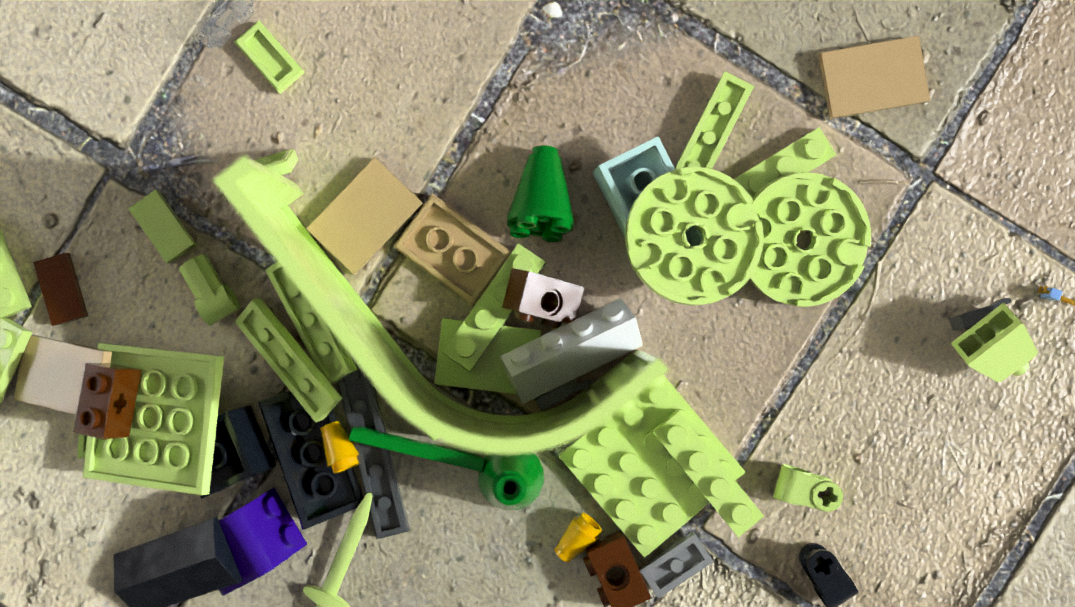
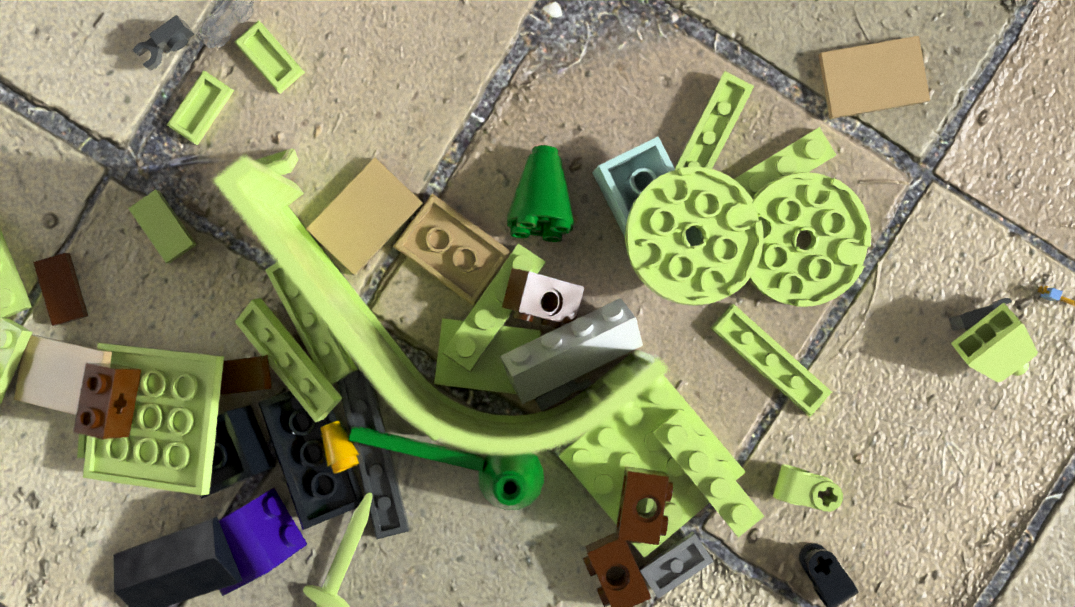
(168, 37): none -> dark grey plate
(200, 107): none -> yellowish green tile
(212, 297): yellowish green piece -> none
(245, 375): none -> reddish brown tile
(579, 535): yellow cone -> none
(639, 526): none -> reddish brown brick
(770, 360): none -> yellowish green tile

